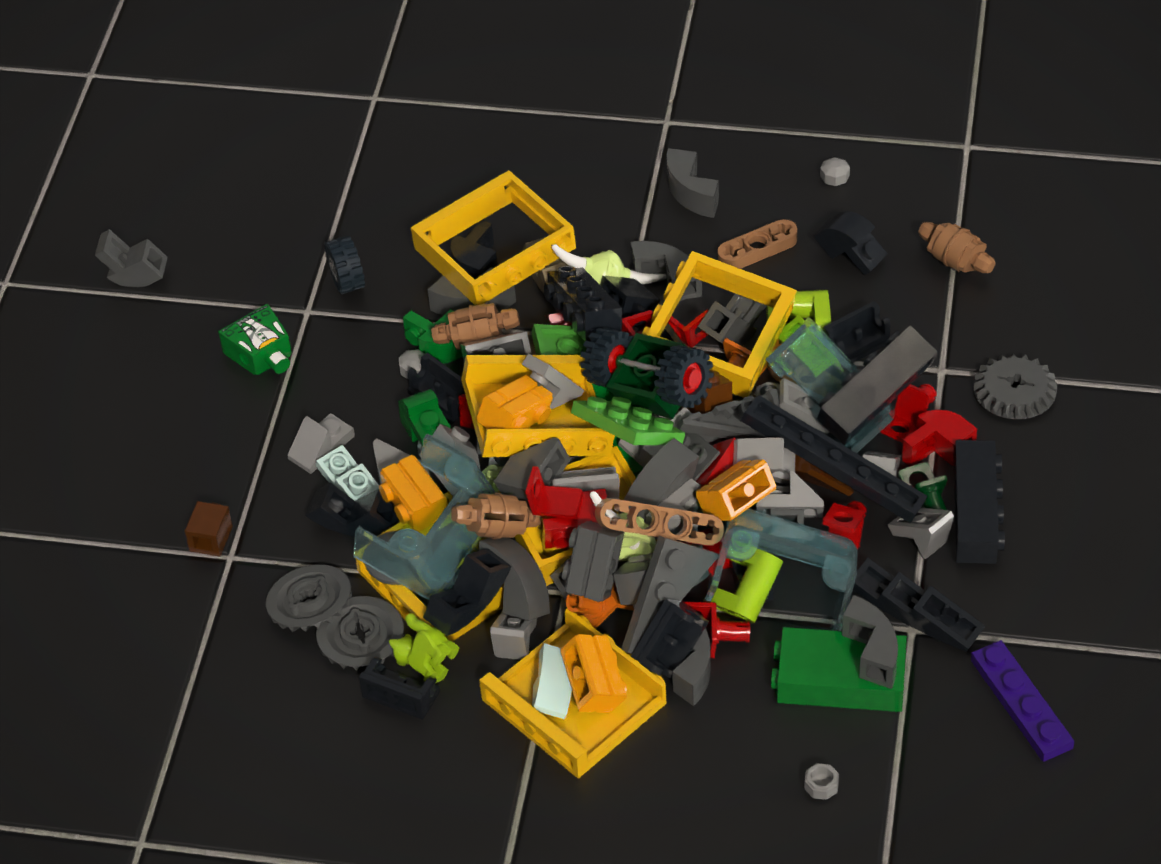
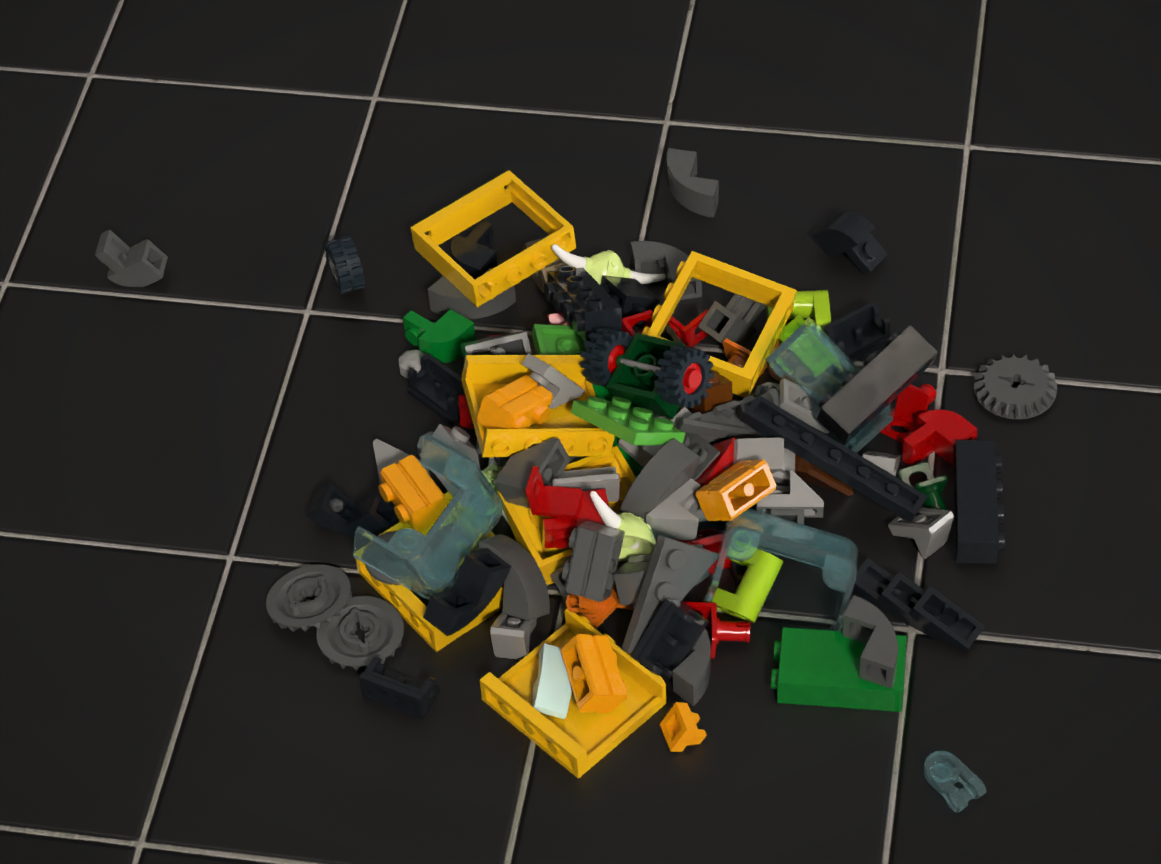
(208, 528): reddish brown brick -> none
(257, 342): green torso -> none
(317, 440): light grey slope -> none
(346, 474): light aqua slope -> none
(421, 415): green brick -> none
(424, 651): lime animal -> none
(474, 324): medium nougat piece -> none
(503, 515): medium nougat piece -> none
(659, 522): medium nougat beam -> none
(681, 728): none -> light orange tile
(776, 237): medium nougat beam -> none
(821, 781): light grey tile -> none
(835, 171): light grey tile -> none
(846, 520): red bracket -> none
(943, 771): none -> clear light blue plate
(956, 247): medium nougat piece -> none
(1022, 701): dark purple plate -> none

